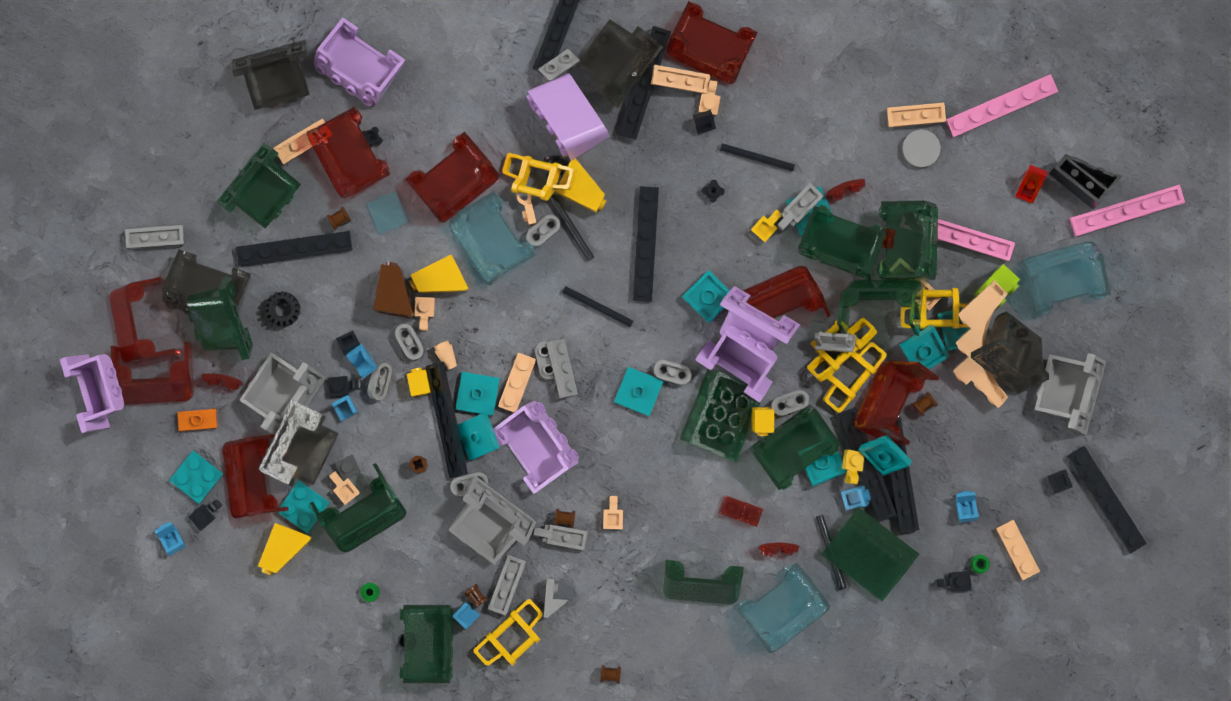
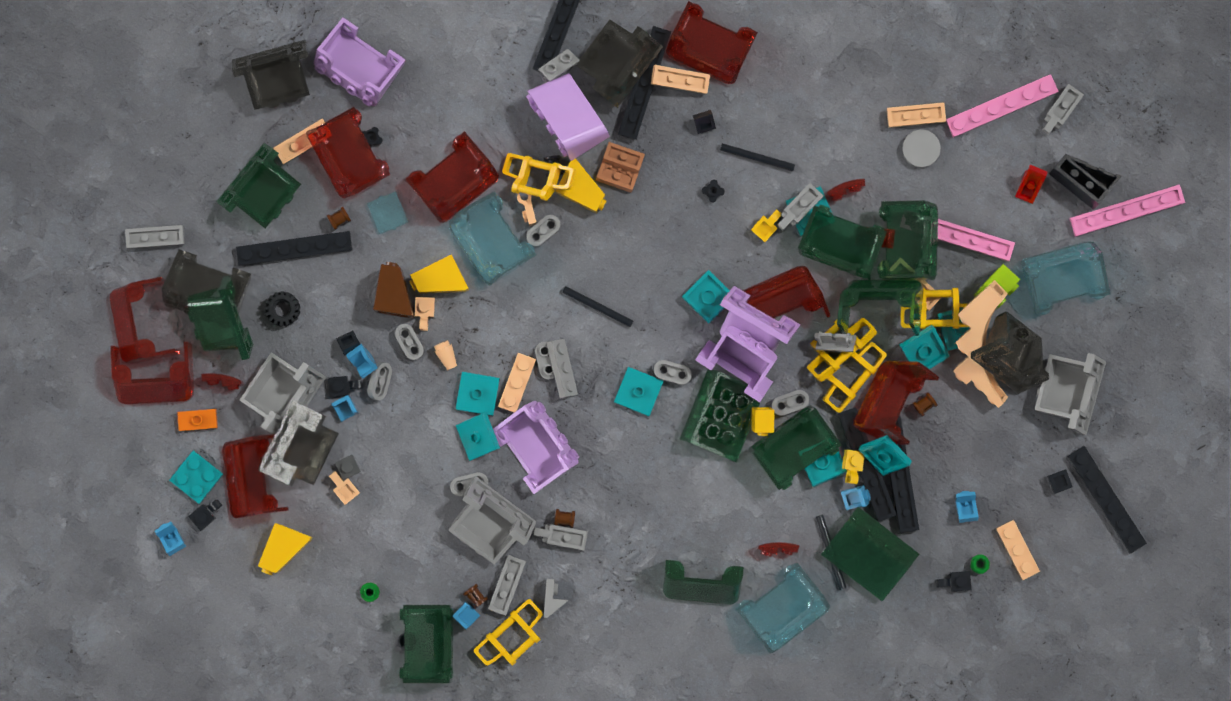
(98, 387): lavender windscreen -> none
(299, 506): teal plate -> none
(364, 518): clear green windscreen -> none
(413, 467): reddish brown bush -> none
(418, 382): yellow brick -> none
(446, 420): black plate -> none
(571, 227): black bar -> none
(610, 674): reddish brown bush -> none
(612, 517): light nougat plate -> none
(620, 167): none -> nougat slope
(645, 244): black plate -> none
(710, 101): light nougat plate -> none
(740, 511): clear red slope -> none
(1062, 108): none -> light grey hinge

